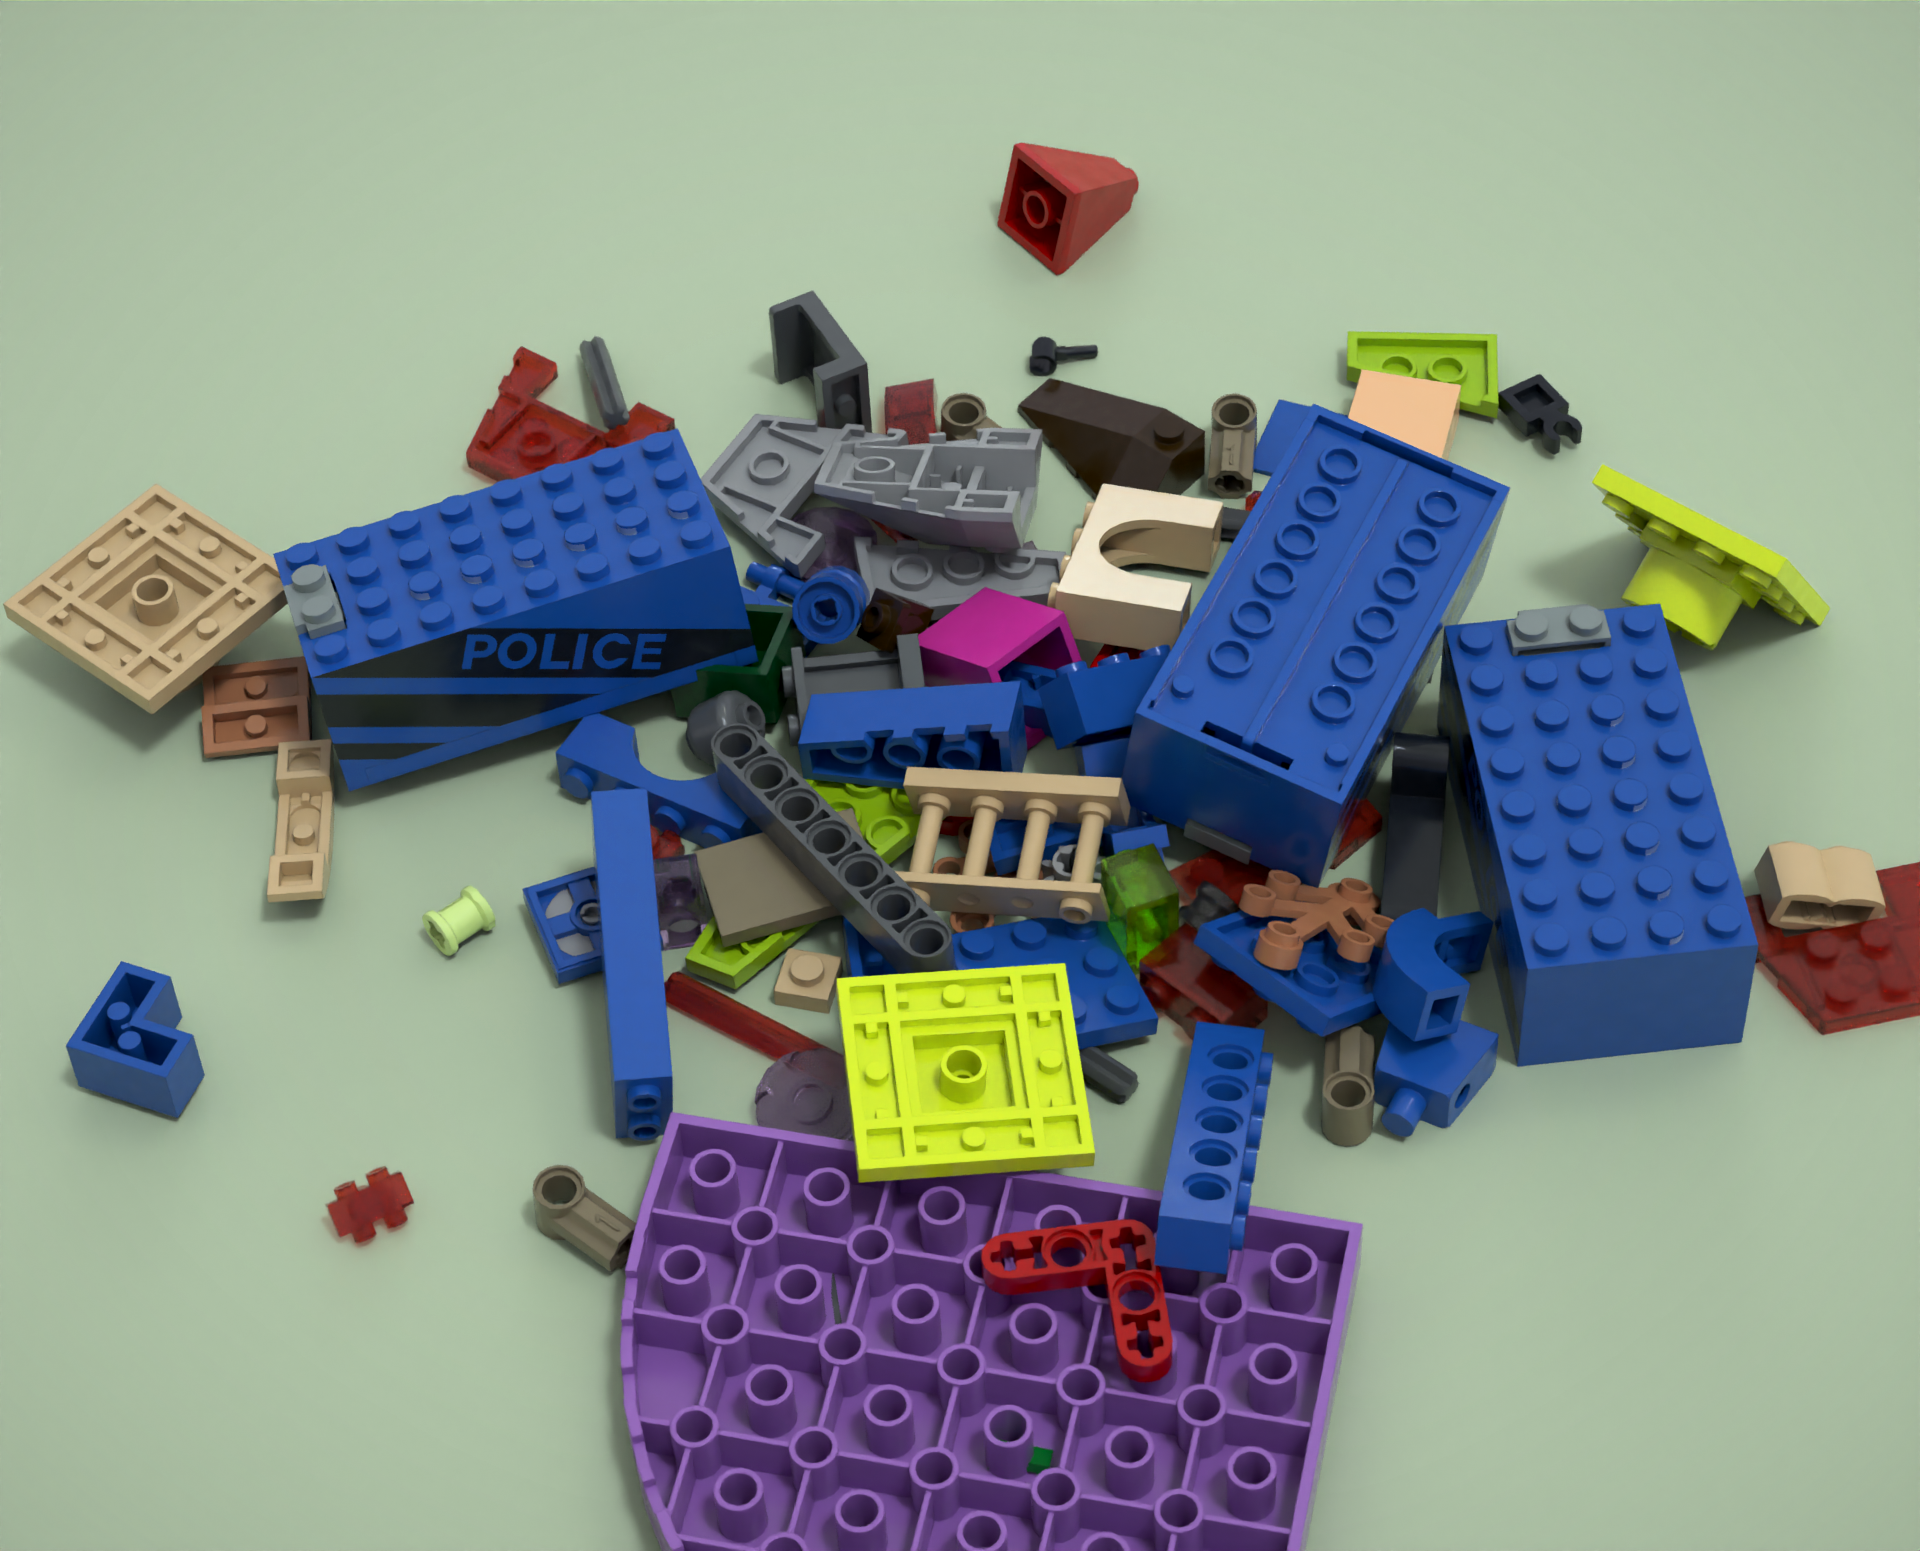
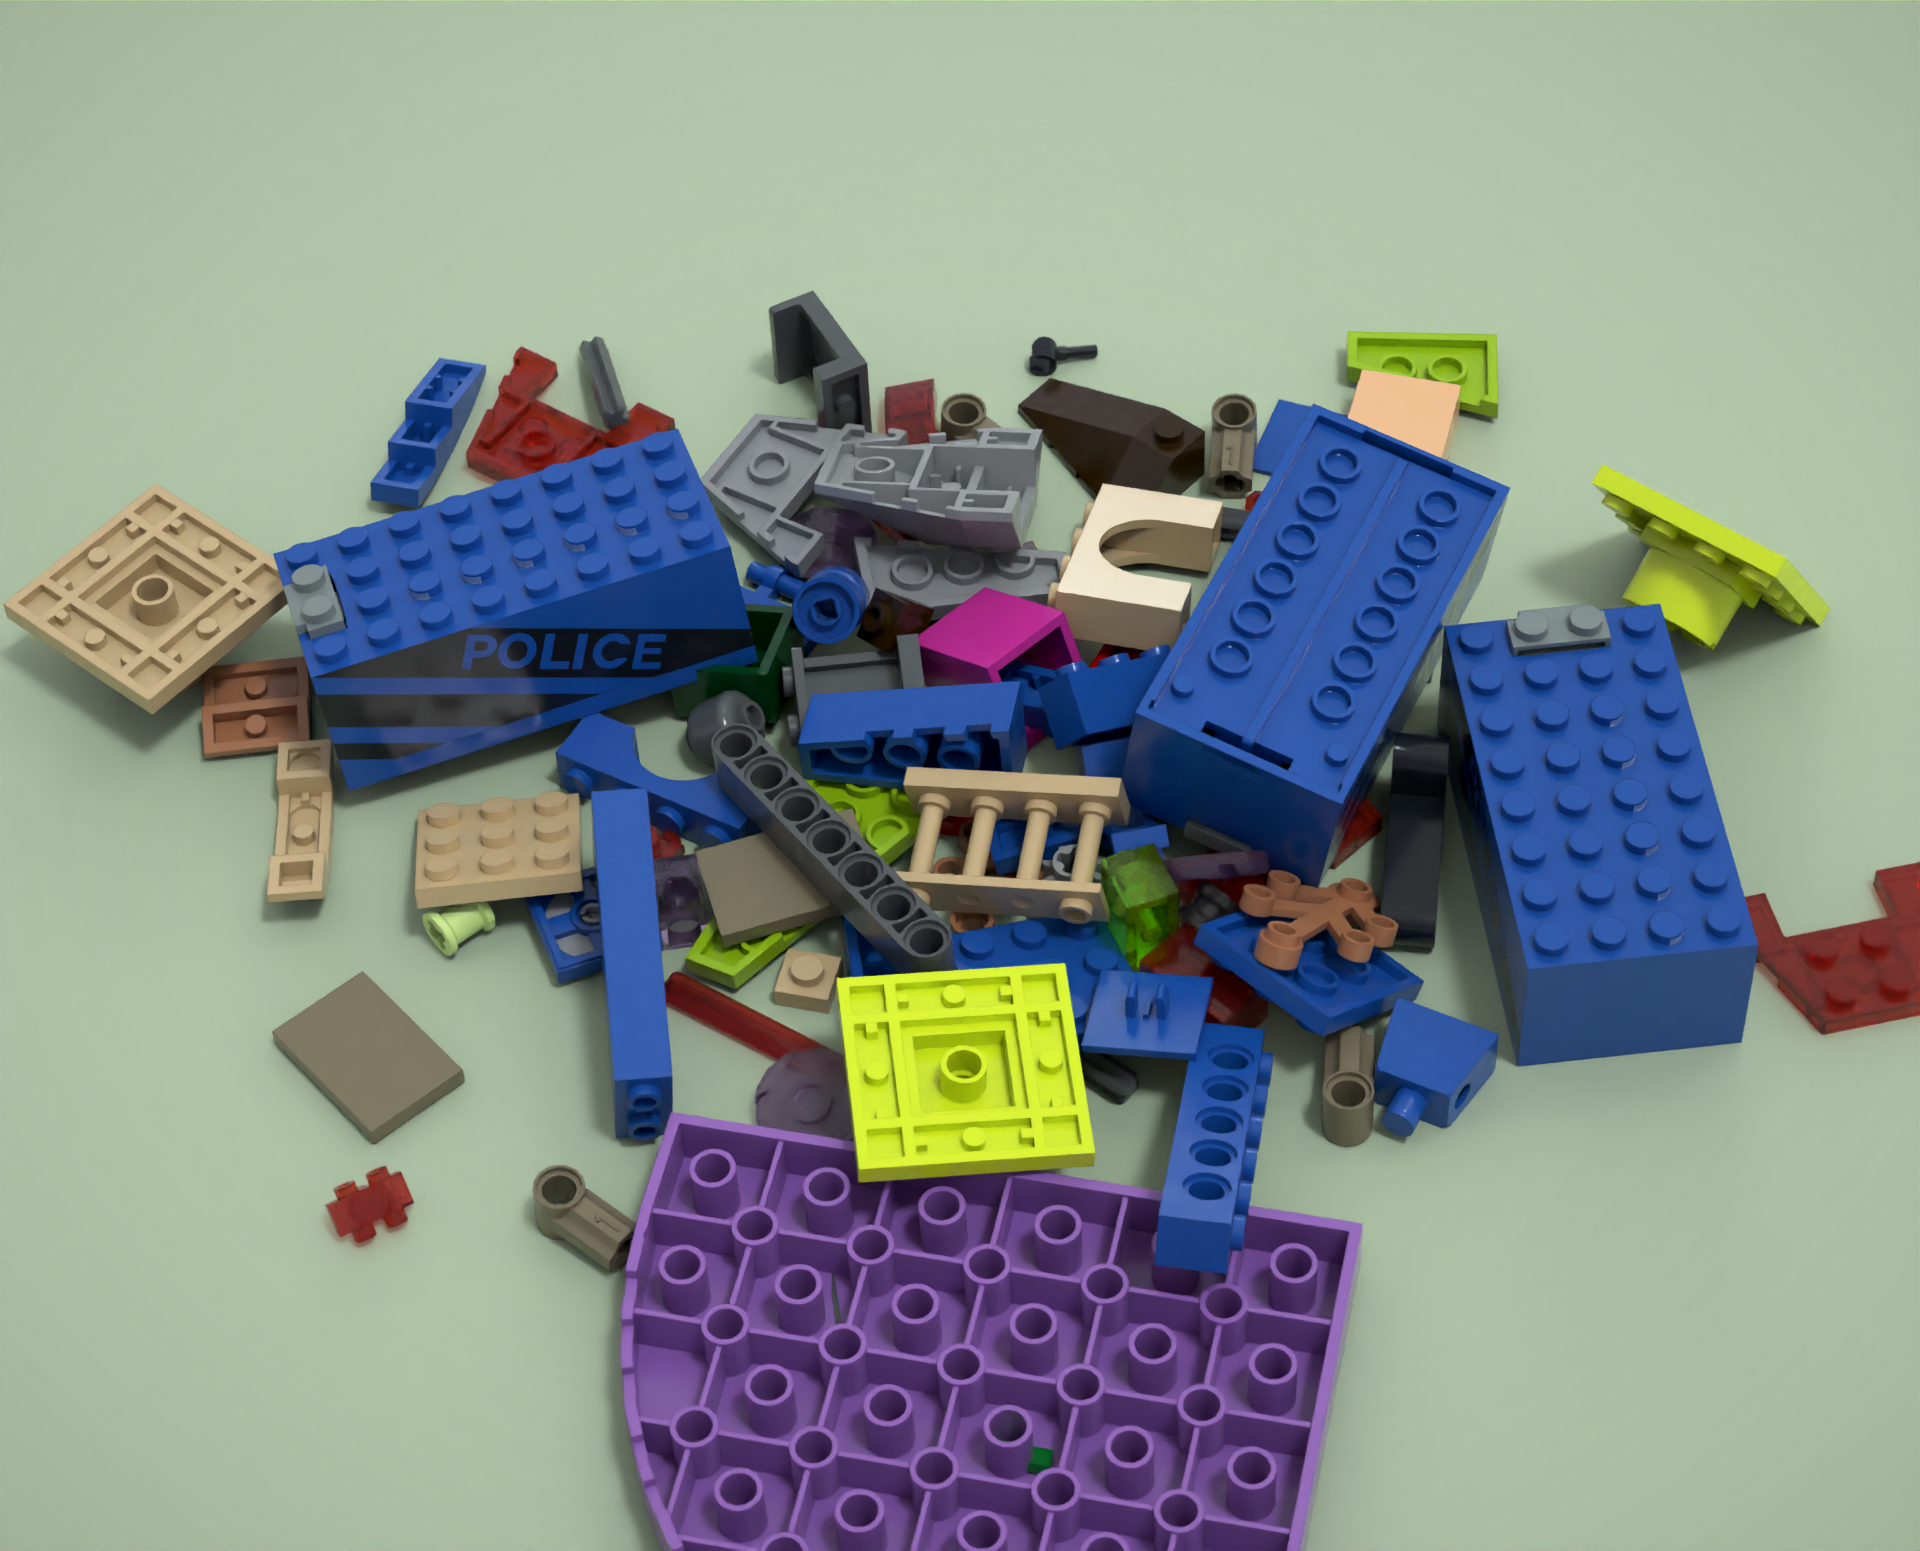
(132, 1046): blue brick -> none
(368, 1057): none -> dark tan tile
(429, 433): none -> blue slope
(499, 850): none -> tan plate
(1063, 201): red slope -> none
(1102, 1265): red beam -> none
(1147, 1014): none -> blue piece
(1218, 866): none -> clear purple tile
(1420, 970): blue arch -> none
(1539, 407): black plate -> none
(1817, 886): tan brick -> none

